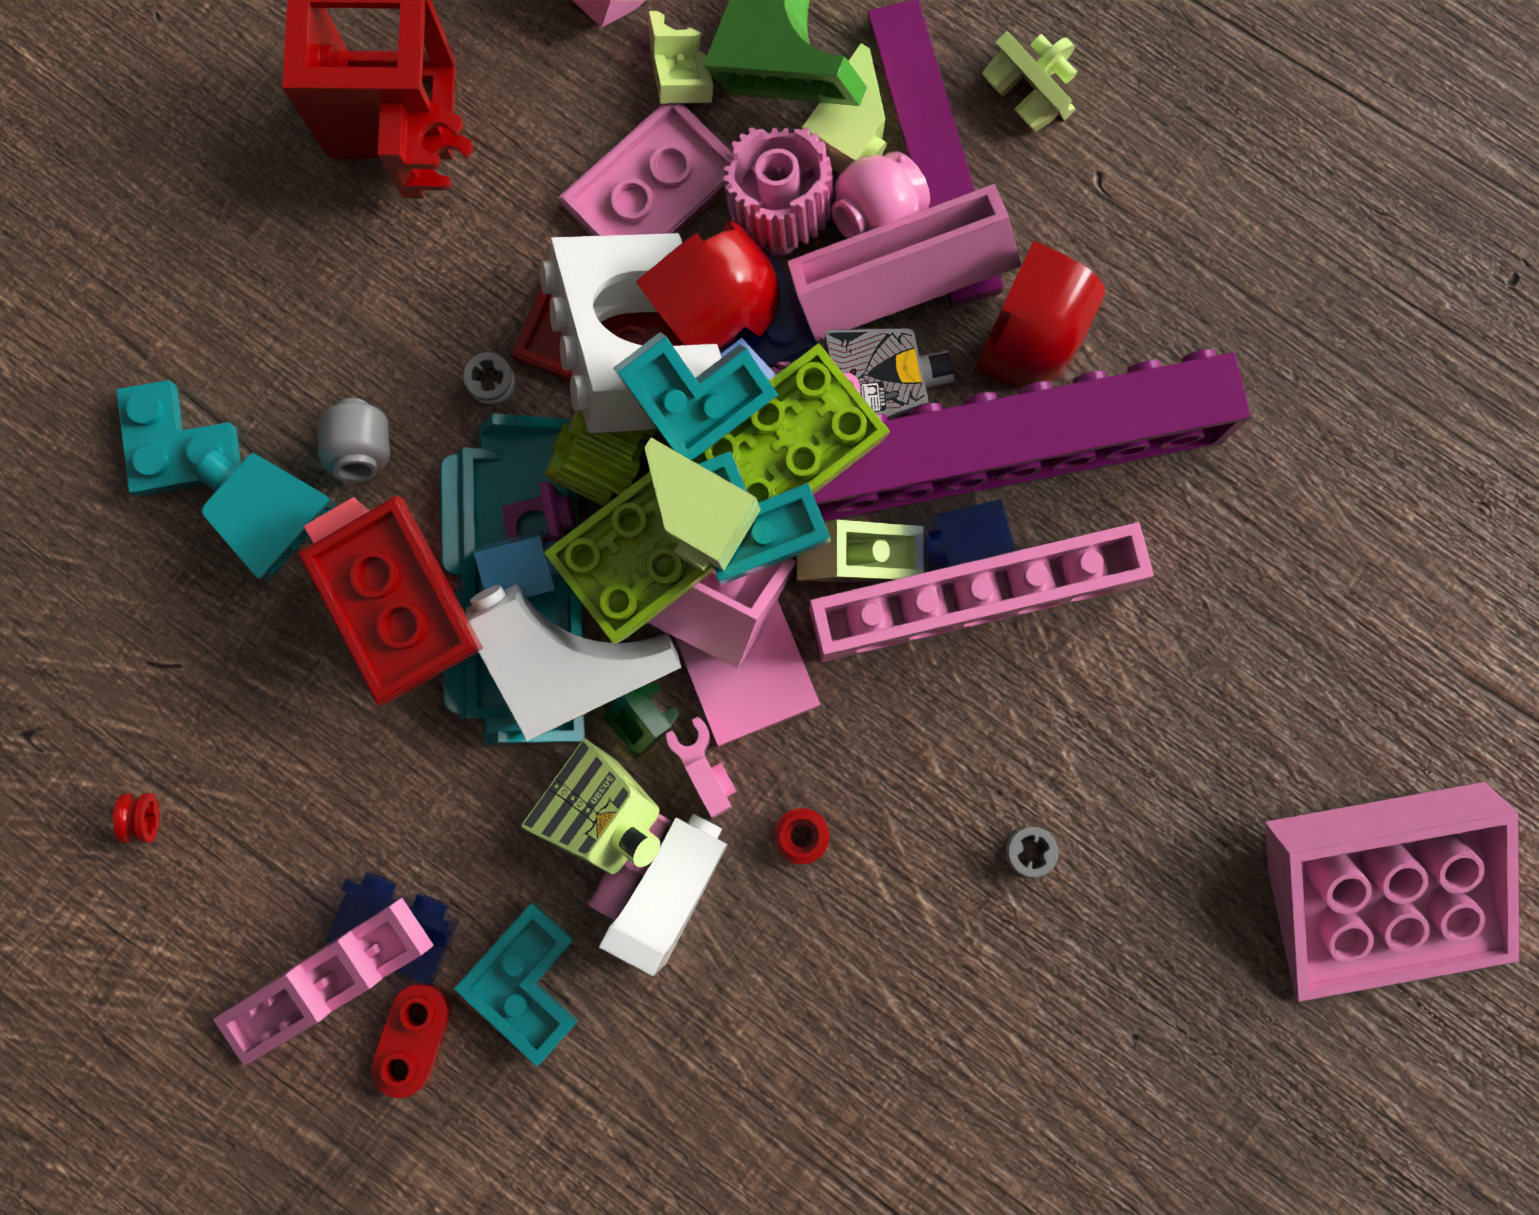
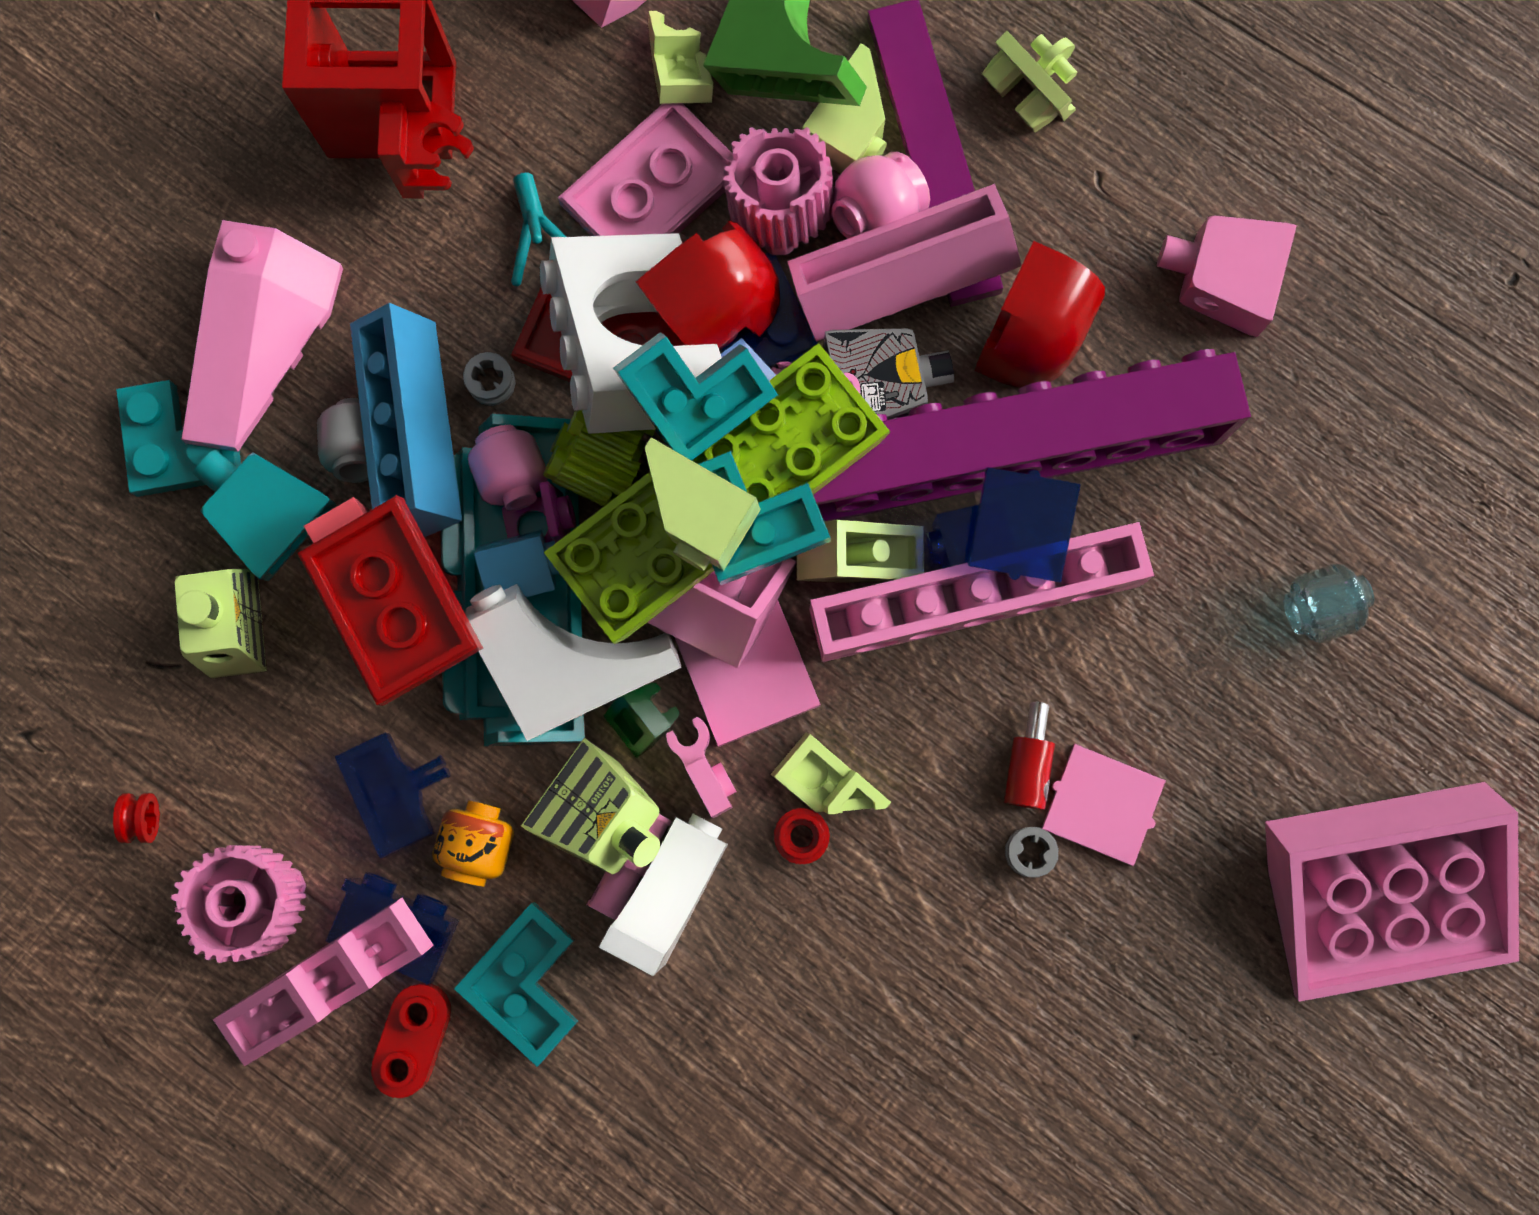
(209, 909): none -> bright pink brick
(221, 616): none -> yellowish green torso
(255, 318): none -> bright pink wedge
(389, 792): none -> clear blue plate
(405, 415): none -> dark azure brick
(473, 844): none -> light orange head
(507, 467): none -> bright pink head
(532, 222): none -> teal plant
(825, 780): none -> yellowish green slope
(1023, 524): none -> clear blue piece
(1030, 763): none -> red piece
(1103, 804): none -> bright pink piece
(1232, 269): none -> bright pink torso
(1328, 603): none -> clear light blue head

